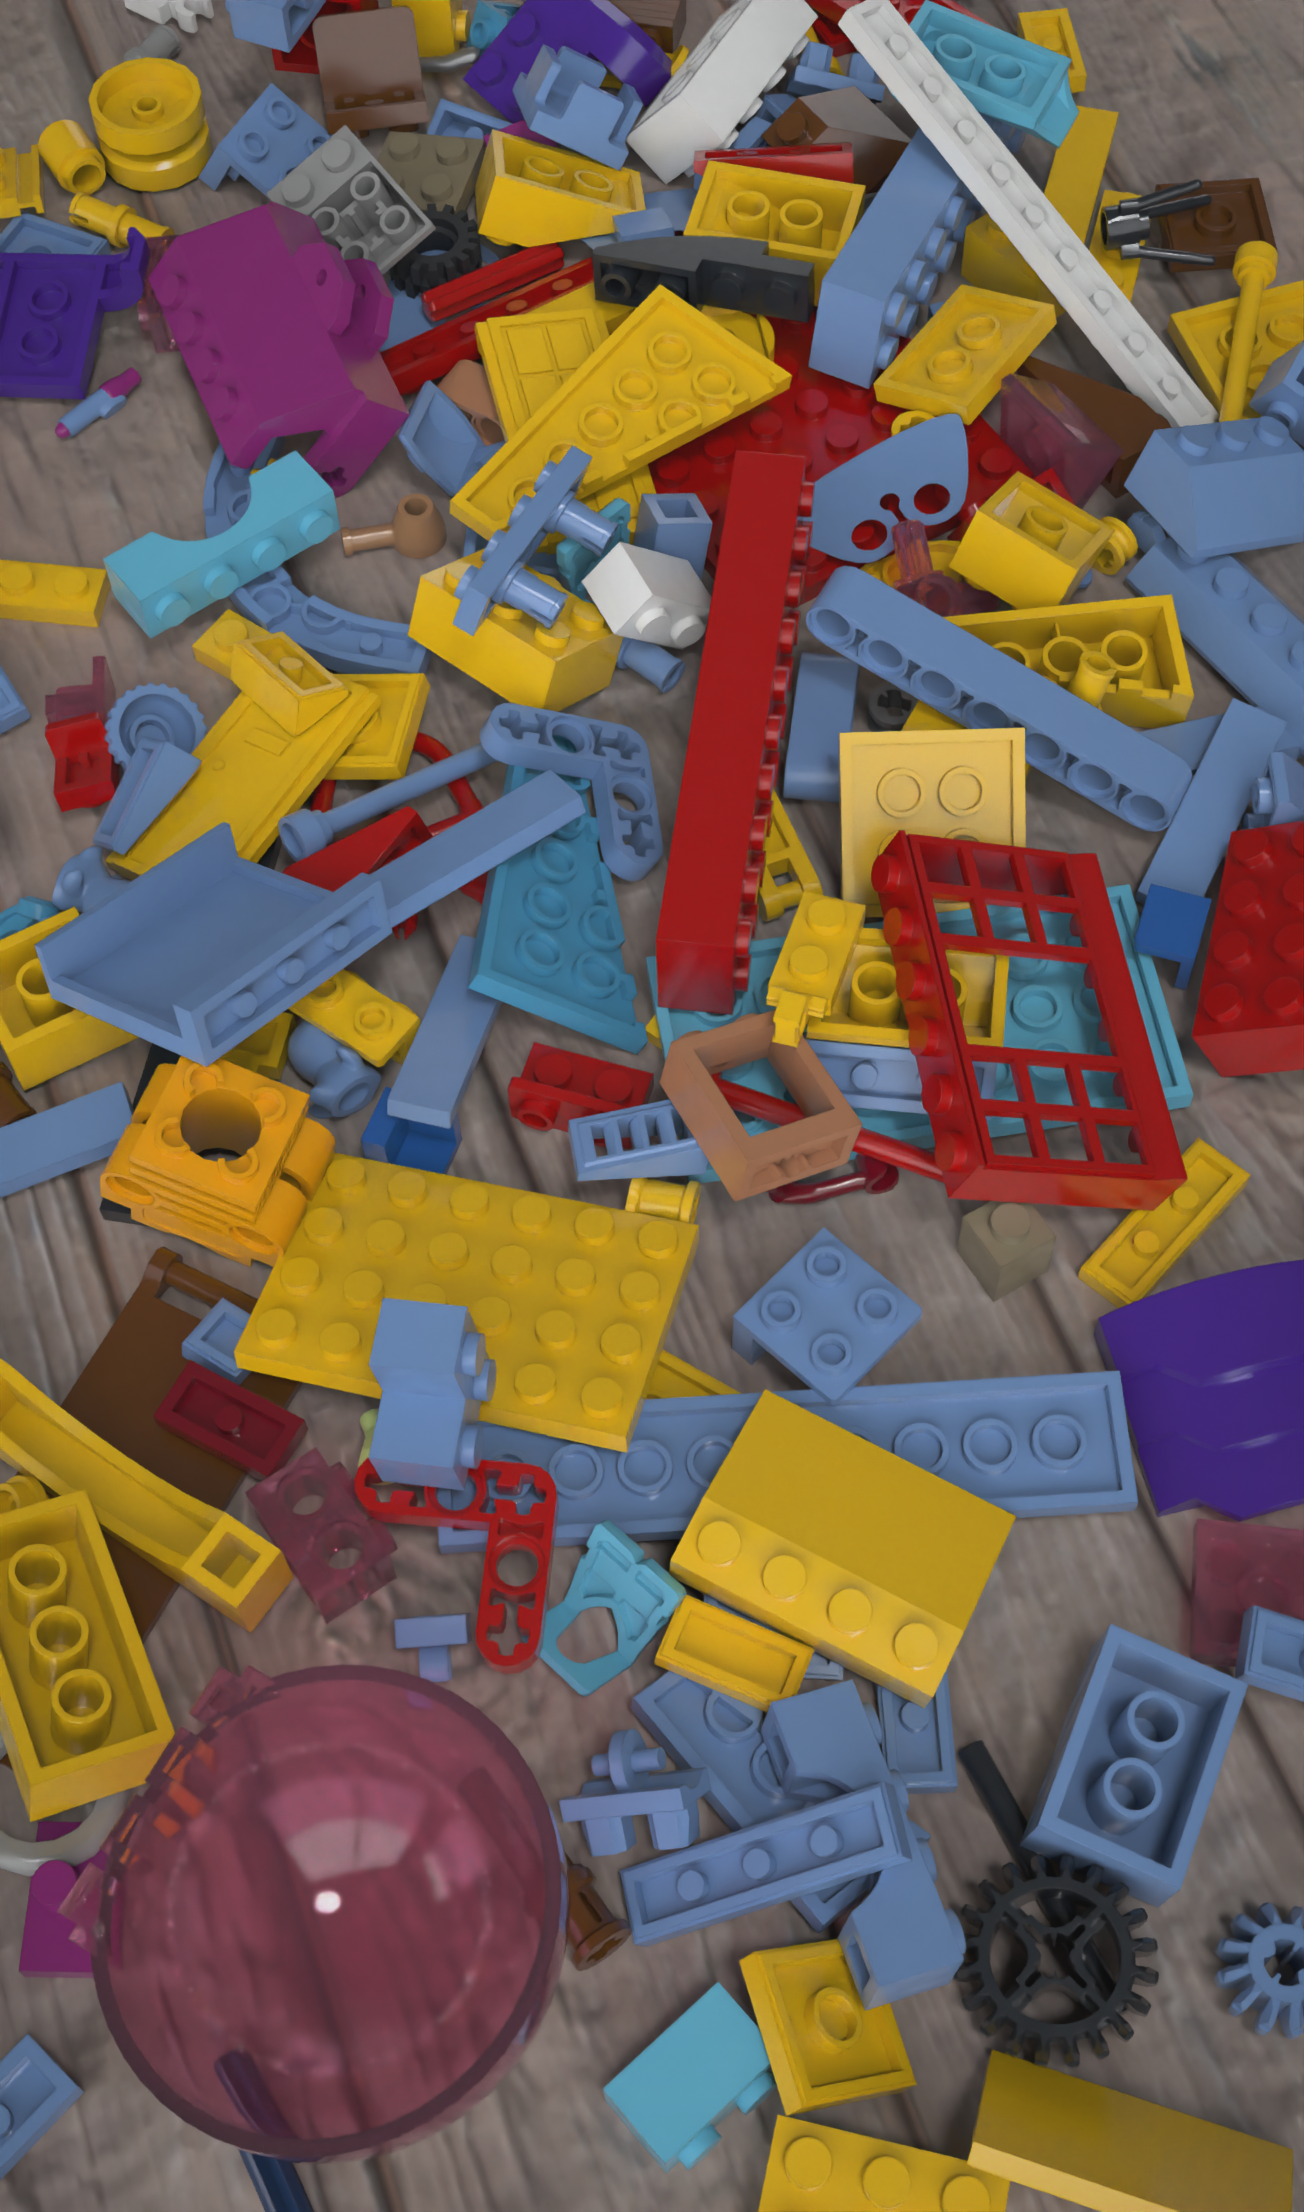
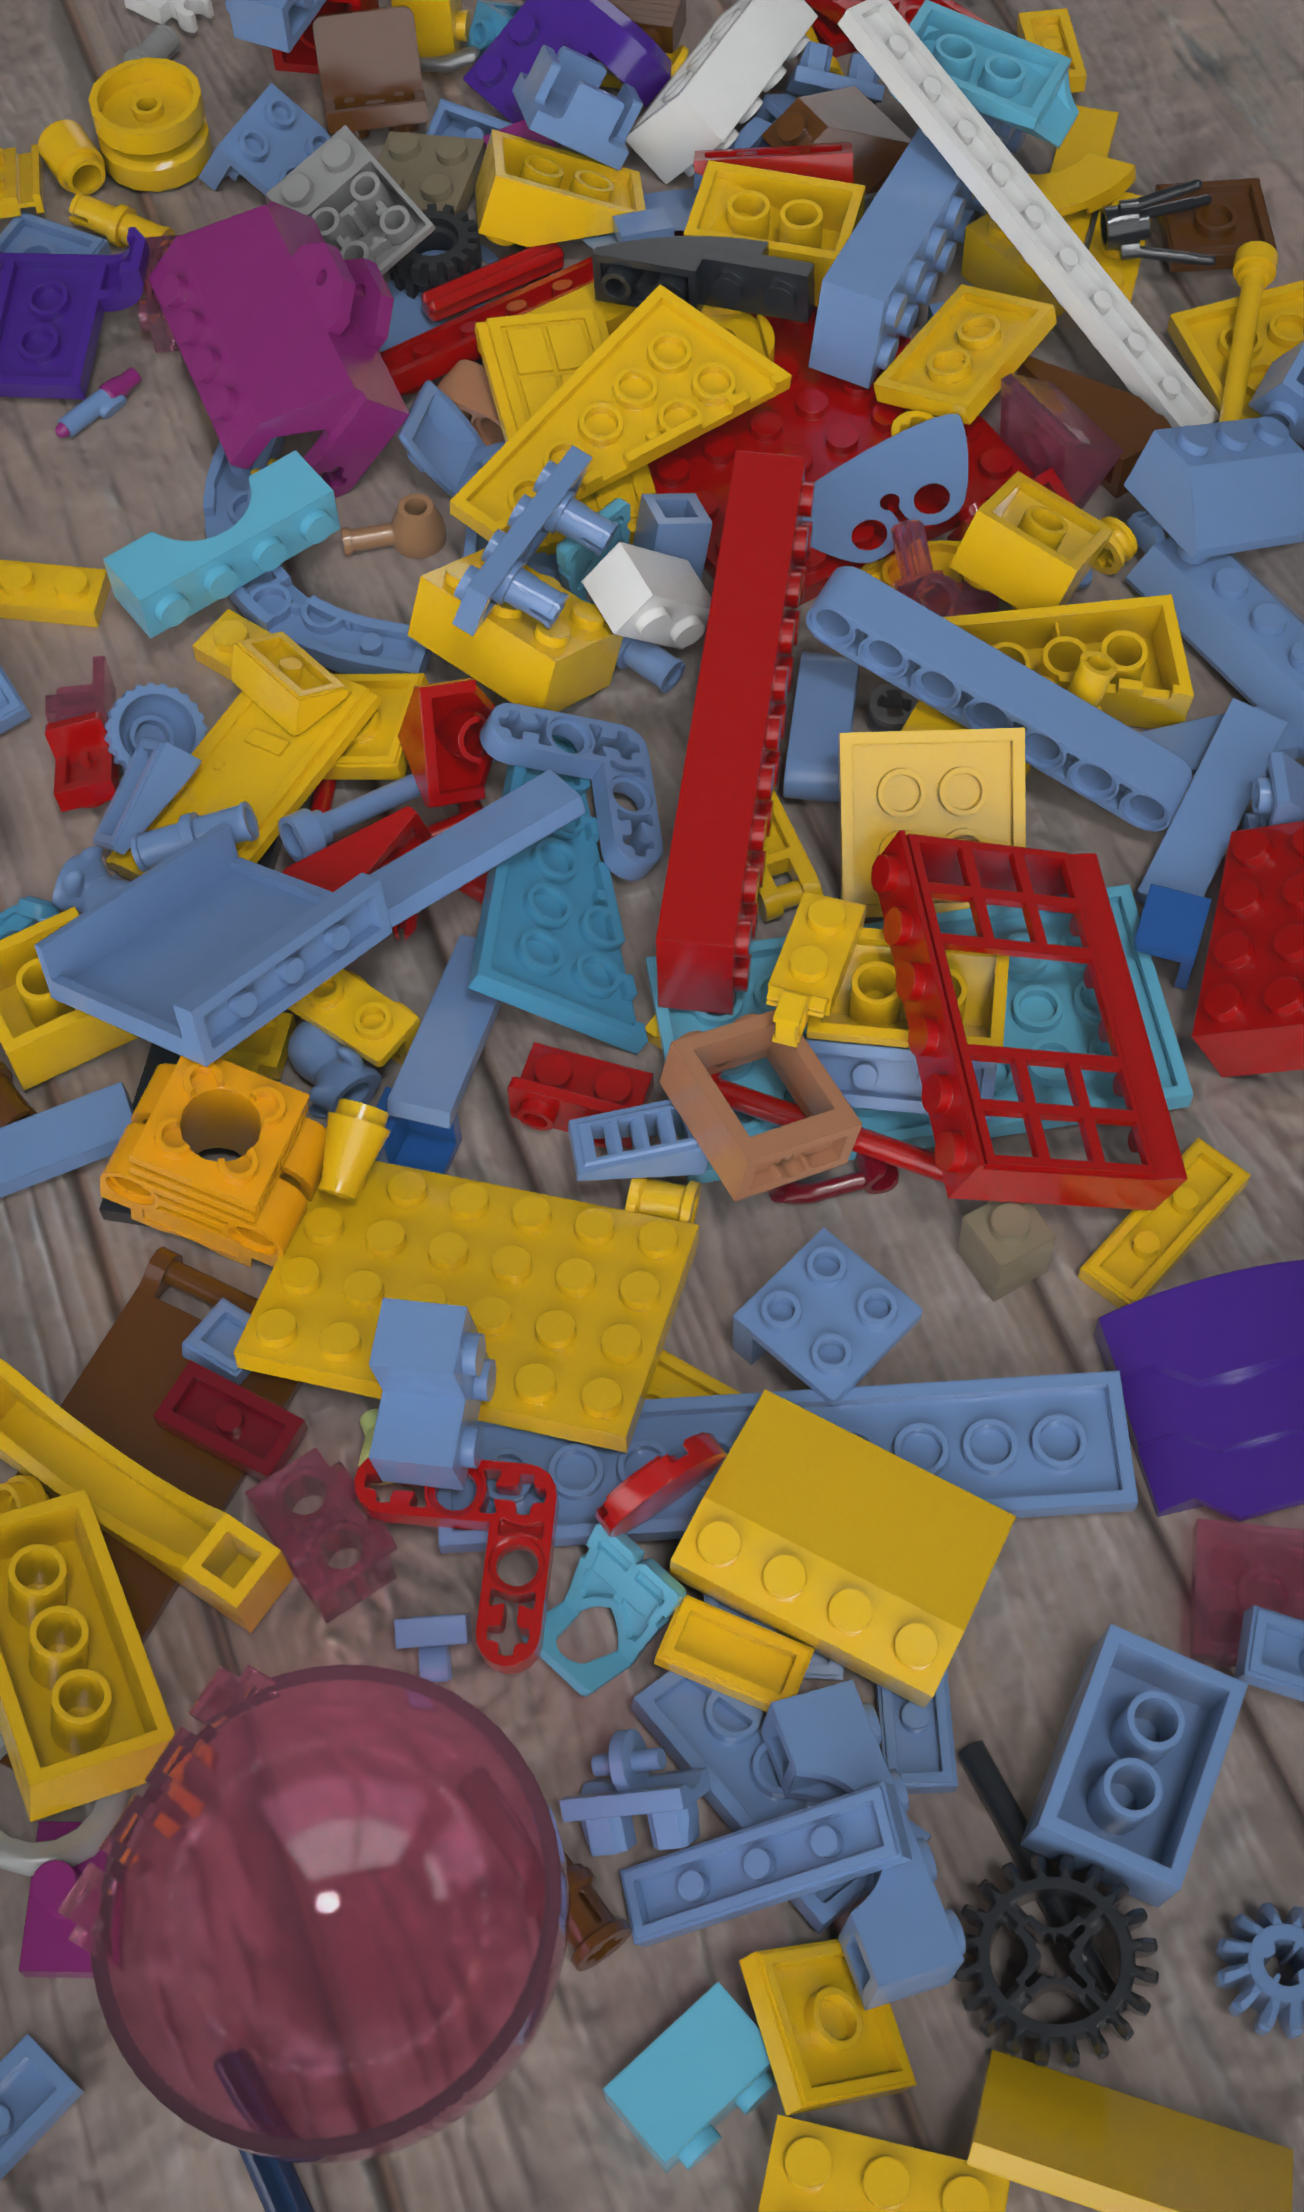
(159, 844): none -> medium blue pin
(351, 1146): none -> yellow cone
(444, 741): none -> red slope
(659, 1484): none -> red tile
(1087, 184): none -> yellow tile

